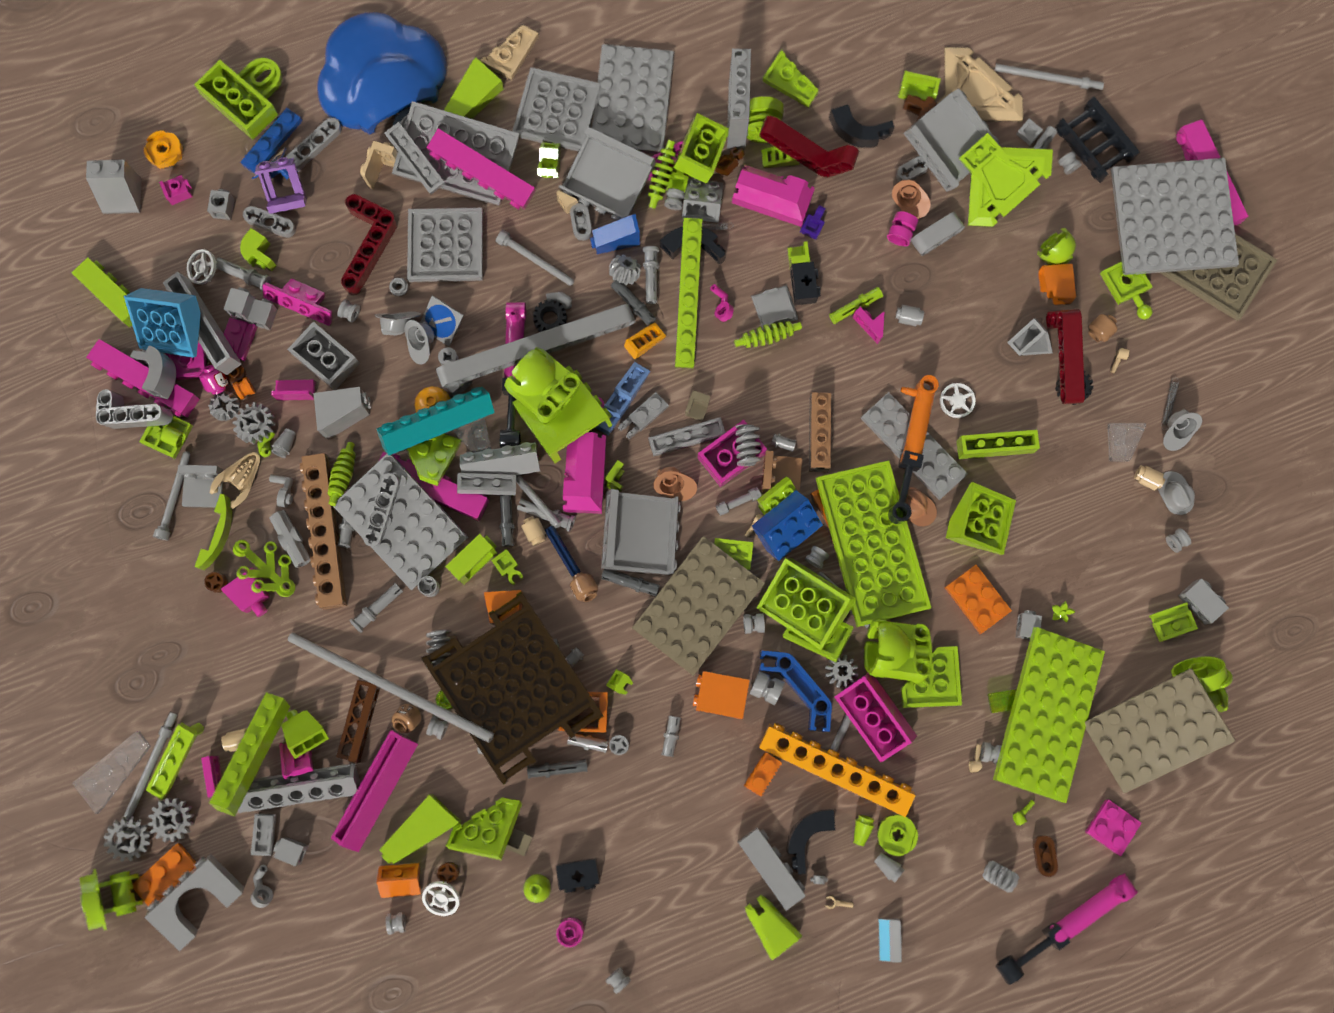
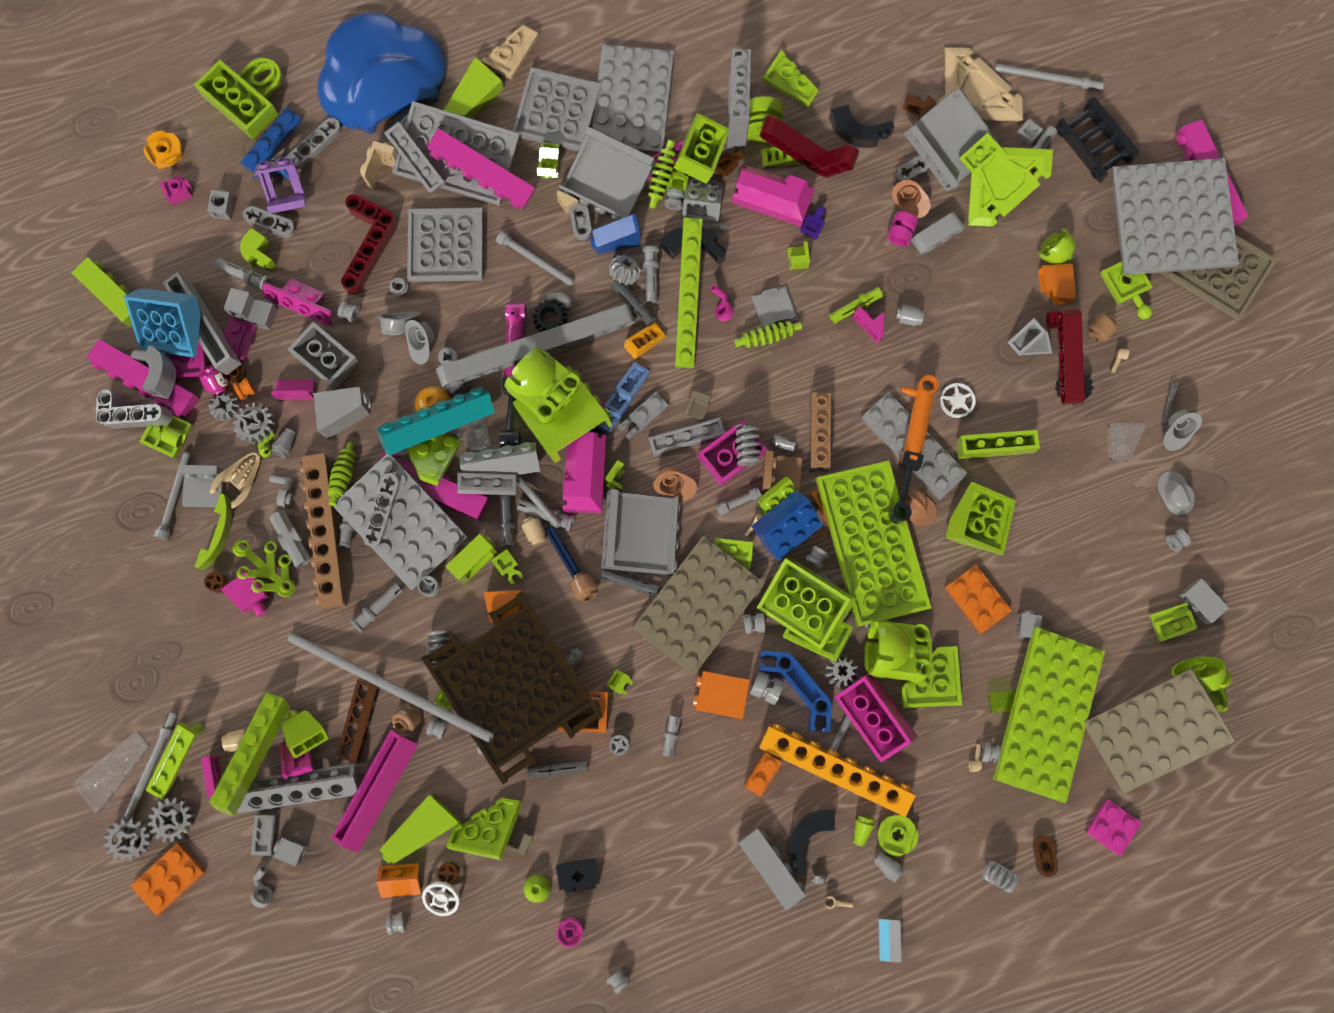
(91, 900): lime piece -> none
(114, 186): light grey slope -> none
(201, 267): white wheel -> none
(207, 875): light grey arch -> none
(442, 320): piece -> none
(589, 742): light grey pin -> none
(772, 928): lime piece -> none
(801, 293): black brick -> none
(918, 85): lime panel -> none
(1019, 817): lime hand -> none
(1059, 934): dark pink piece -> none
(1062, 612): lime plant -> none
(1069, 163): light grey wheel -> none
(1149, 477): tan brick -> none

